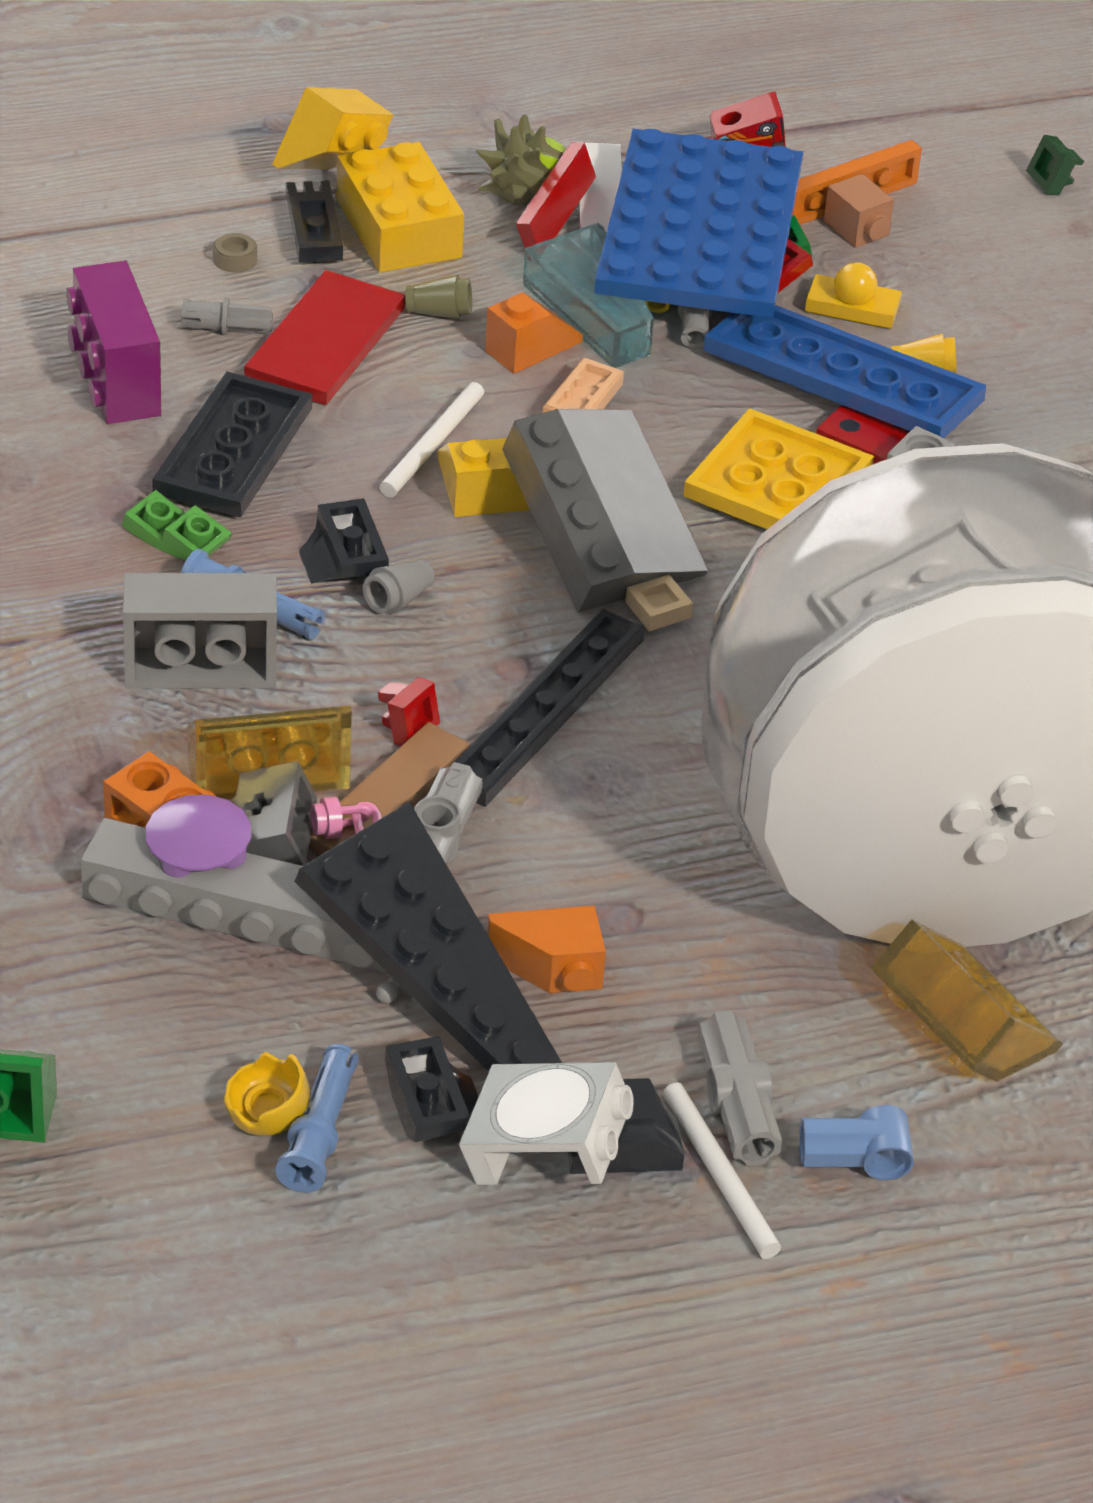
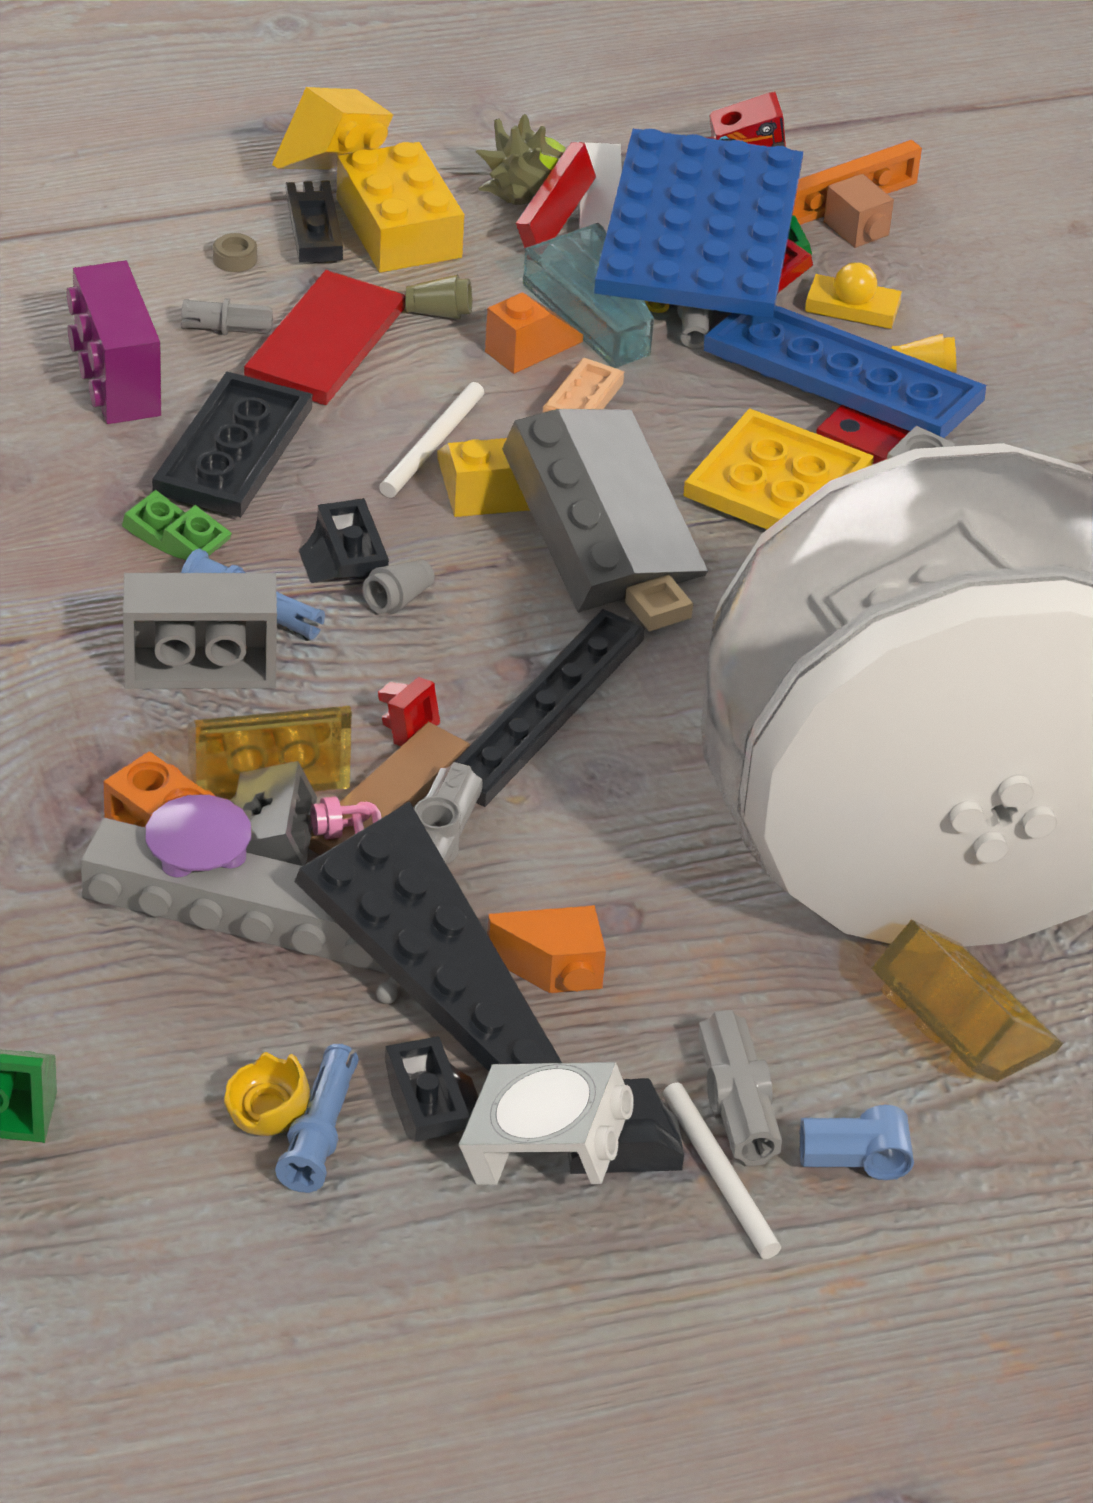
(1053, 165): dark green tile -> none

